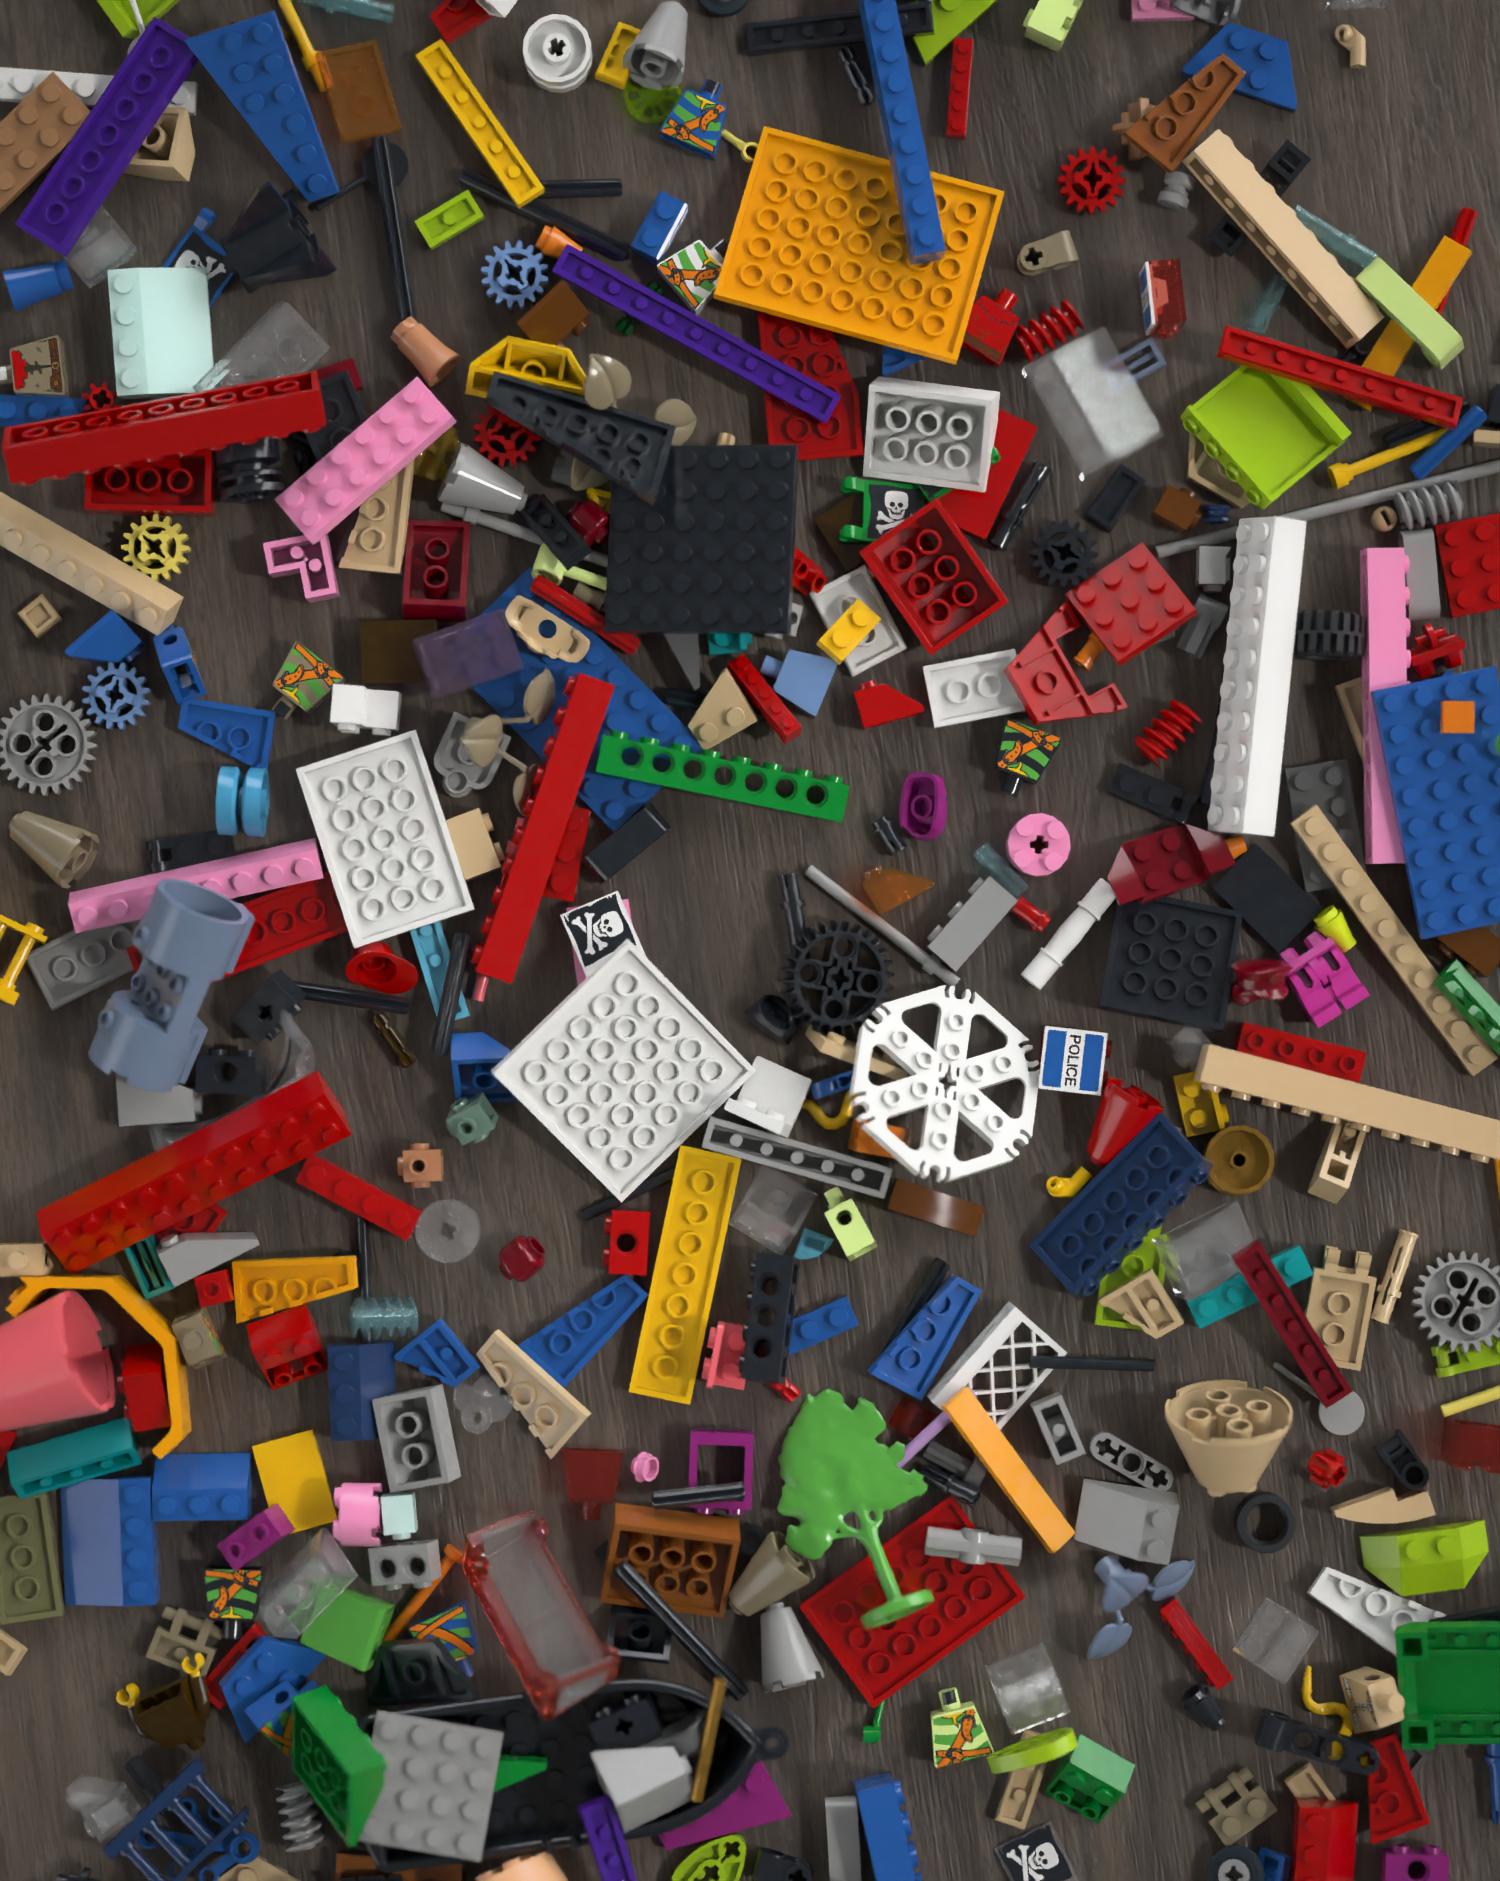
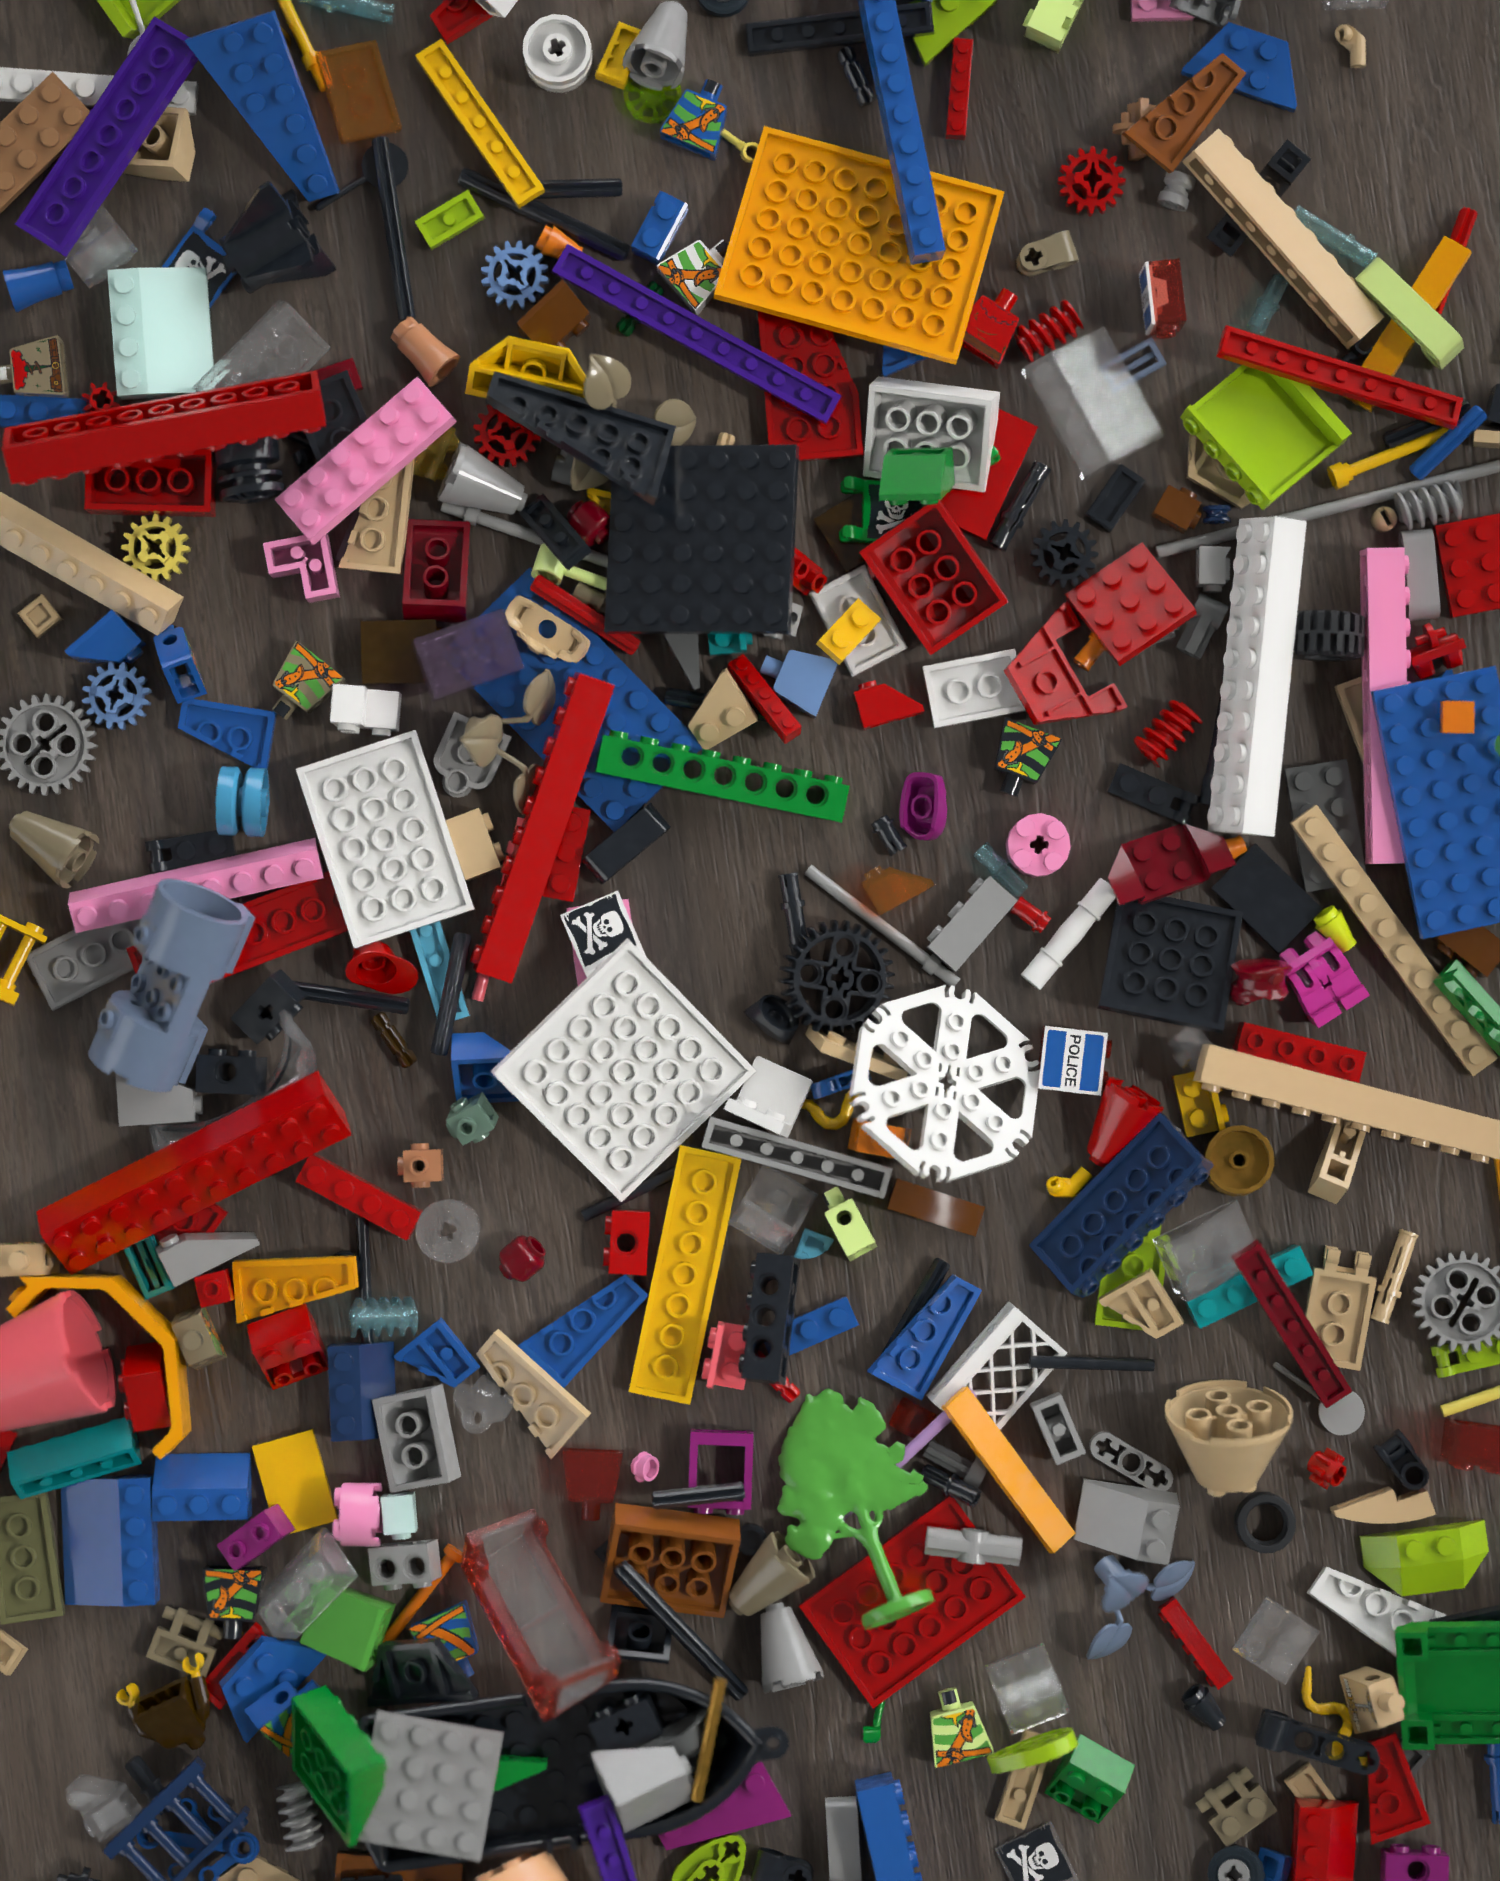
(916, 475): none -> green slope

